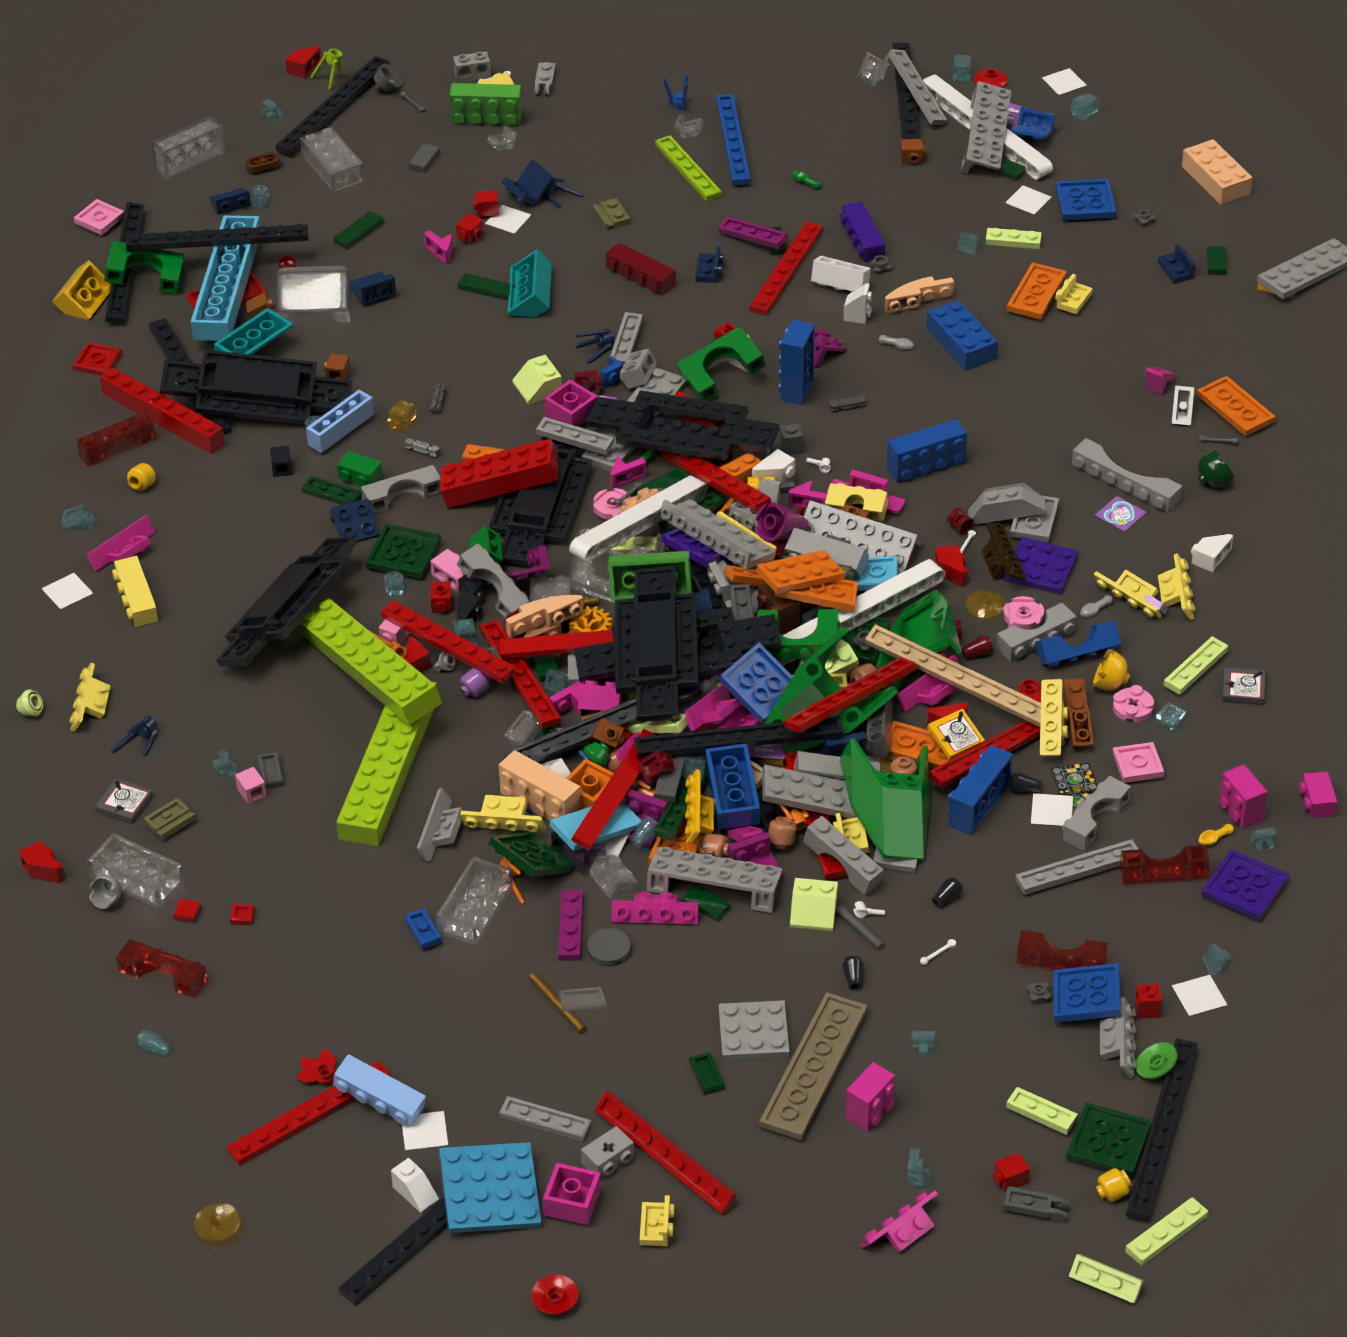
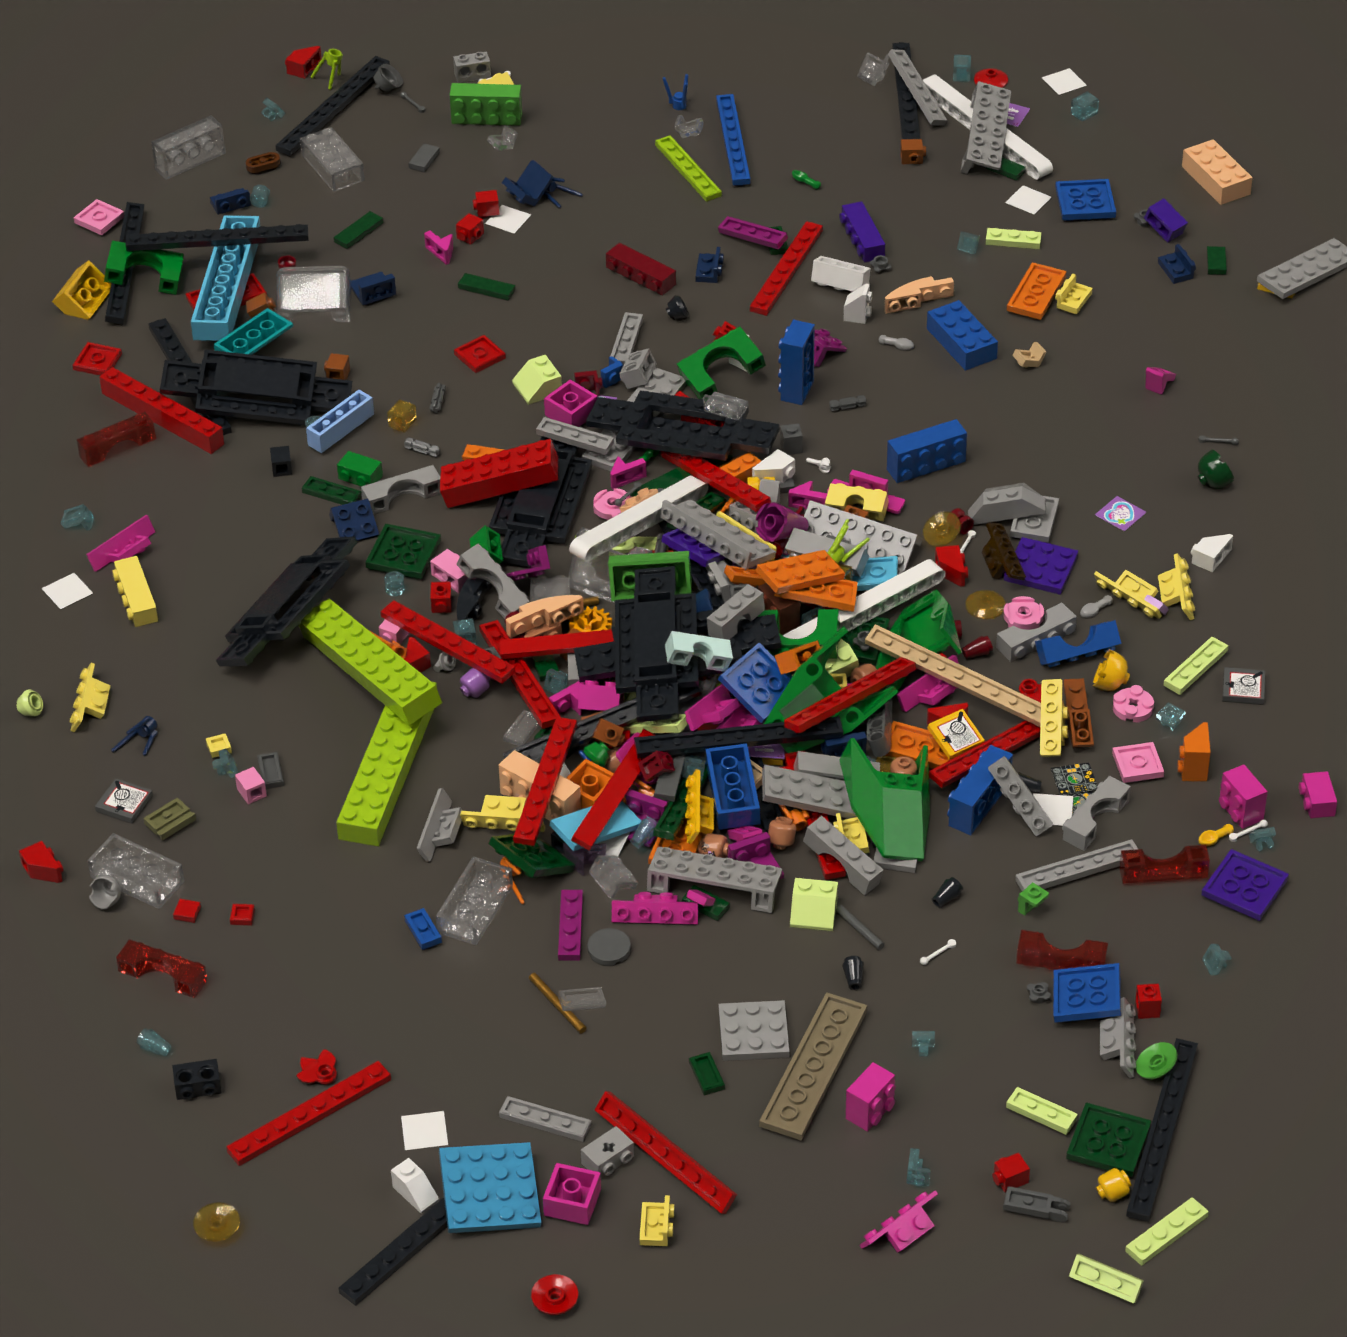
(141, 477): yellow head -> none
(196, 1079): none -> black brick
(217, 744): none -> light yellow plate
(379, 1090): light blue brick -> none
(479, 354): none -> red tile
(532, 286): teal slope -> none
(544, 77): light grey hinge -> none
(545, 781): none -> red plate
(604, 338): dark blue plant -> none
(611, 214): olive plate -> none
(677, 308): none -> black cone
(700, 897): none -> dark pink tile
(712, 650): none -> light aqua arch
(725, 405): none -> clear bracket
(745, 603): none -> light grey arch
(793, 658): none -> orange brick
(837, 552): none -> lime plant
(861, 910): white hand -> none
(937, 524): none -> clear yellow dish
(1019, 794): none -> light grey bracket
(1030, 357): none -> tan bracket
(1031, 898): none -> bright green bracket
(1034, 123): blue bracket -> none
(1156, 491): light grey arch -> none
(1165, 220): none -> dark purple brick
(1182, 405): white slope -> none
(1195, 755): none -> orange slope
(1199, 995): white sticker -> none
(1233, 836): none -> white hinge
(1236, 406): orange plate -> none

